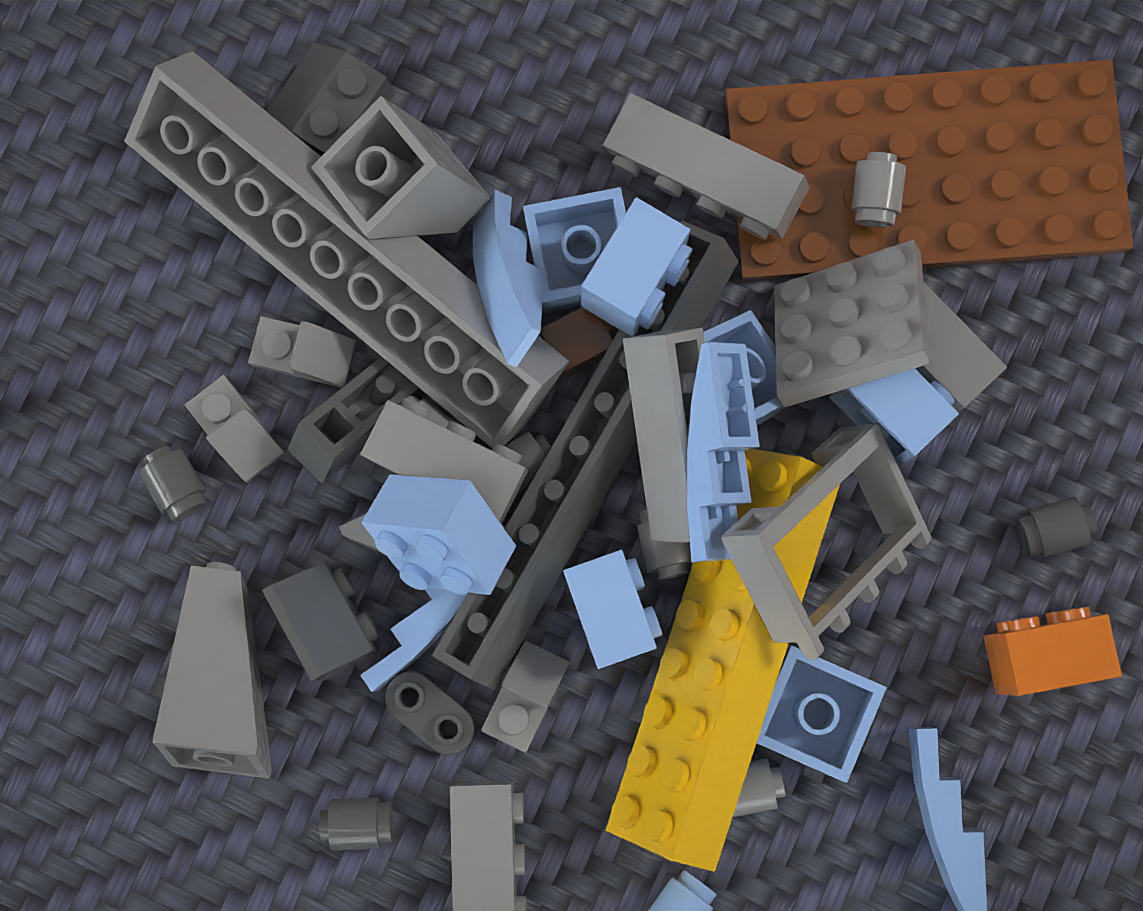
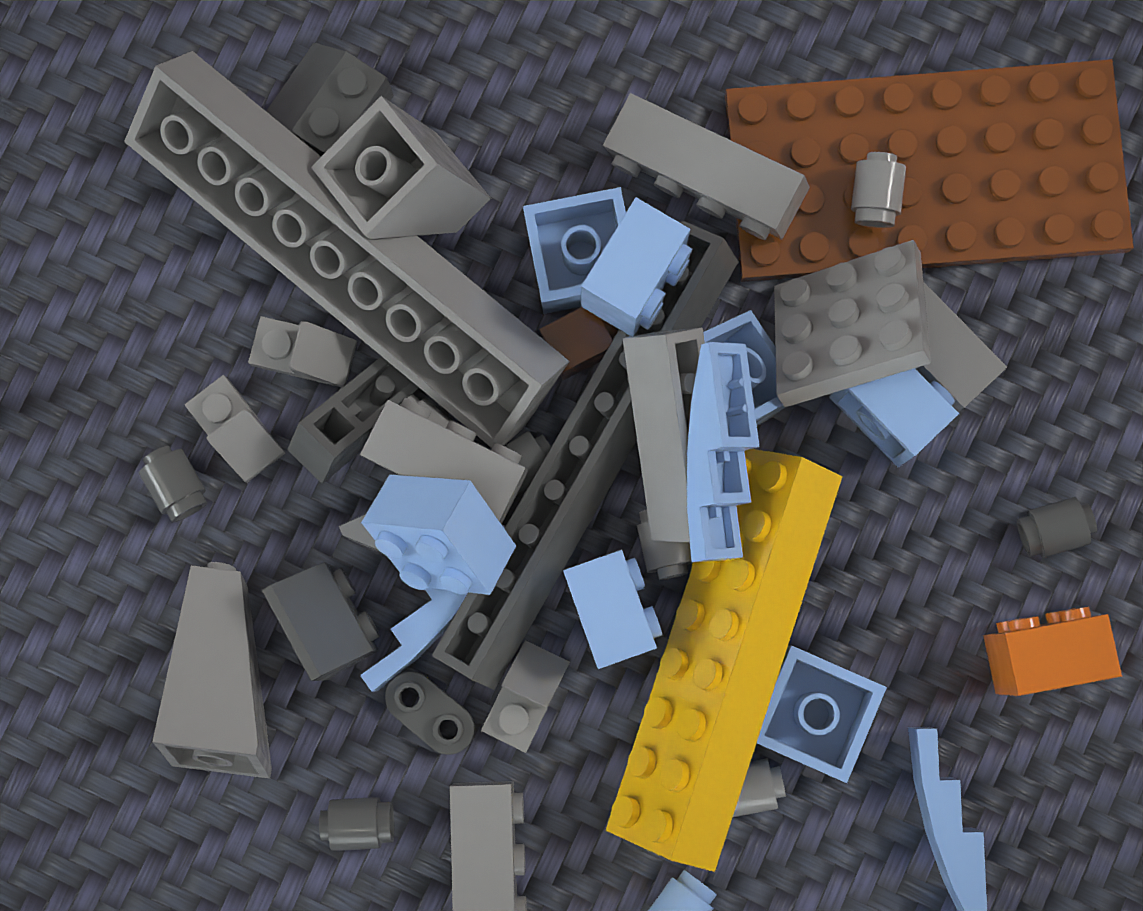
(506, 282): light blue slope -> none
(752, 537): light grey hinge -> none

